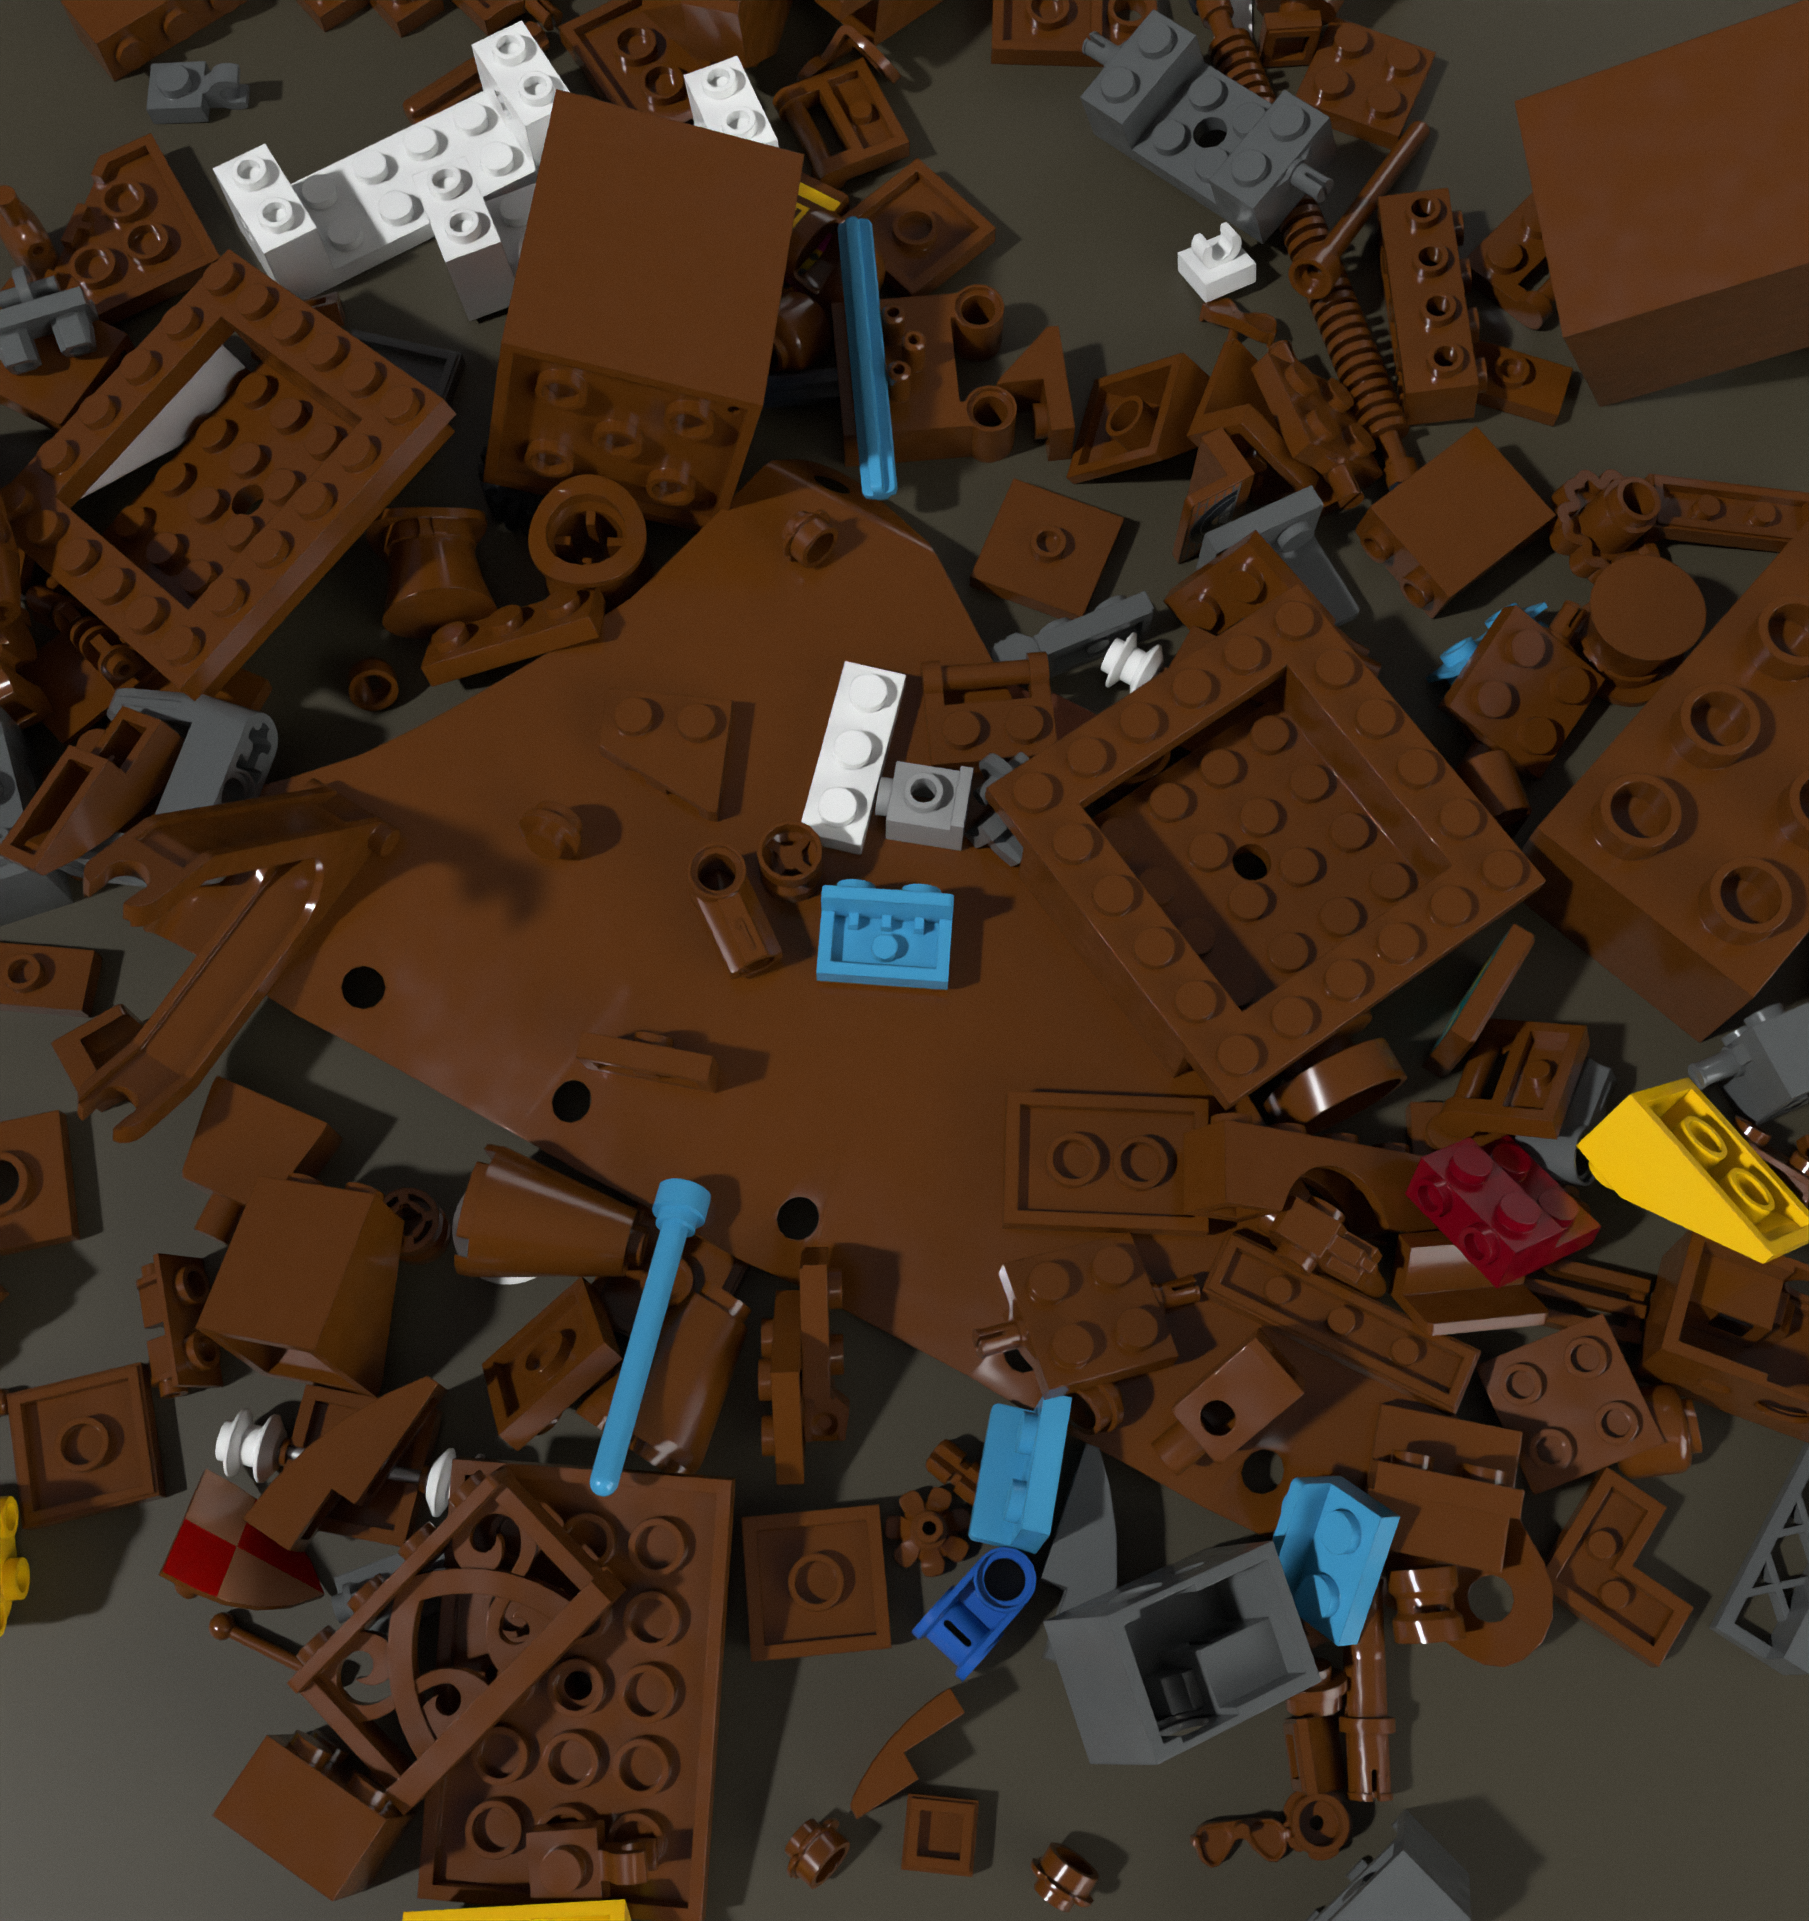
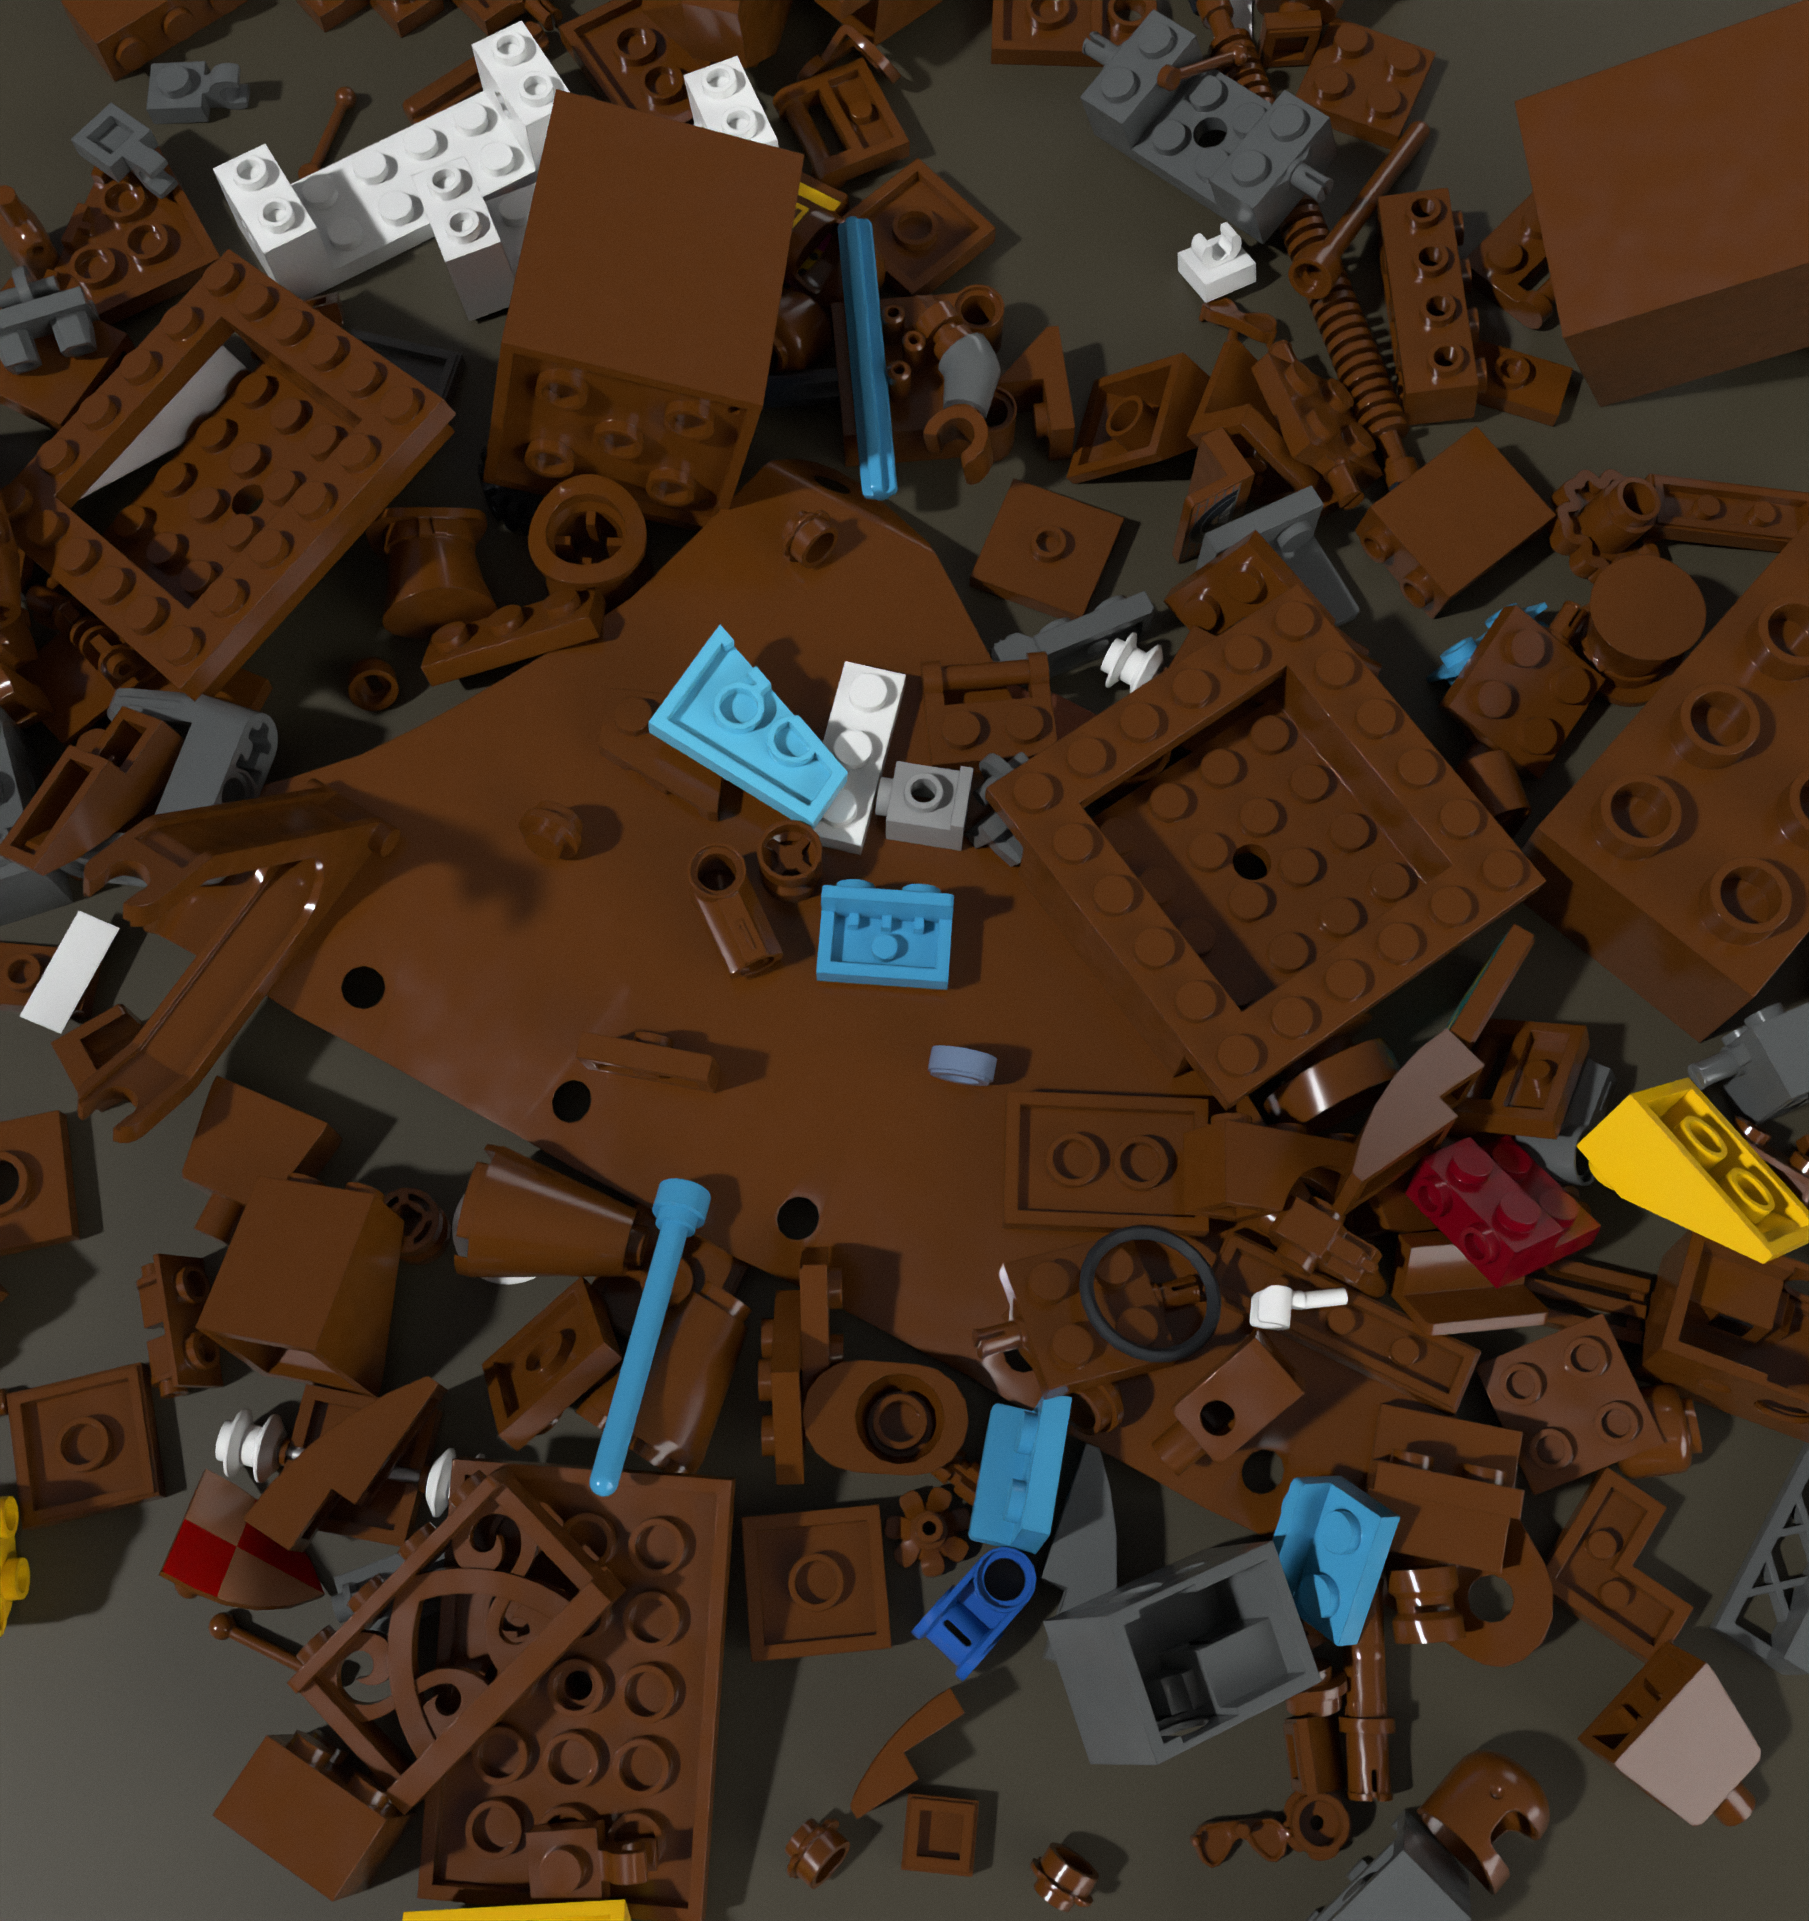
(69, 972): none -> white sticker
(124, 145): none -> dark grey plate
(345, 99): none -> reddish brown hinge
(744, 732): none -> medium azure wing
(885, 1417): none -> reddish brown piece
(962, 1065): none -> sand blue tile
(970, 382): none -> reddish brown piece
(1113, 1337): none -> black tyre
(1170, 76): none -> reddish brown hinge
(1273, 1304): none -> white hand
(1408, 1119): none -> reddish brown slope
(1480, 1803): none -> reddish brown helmet
(1679, 1739): none -> torso

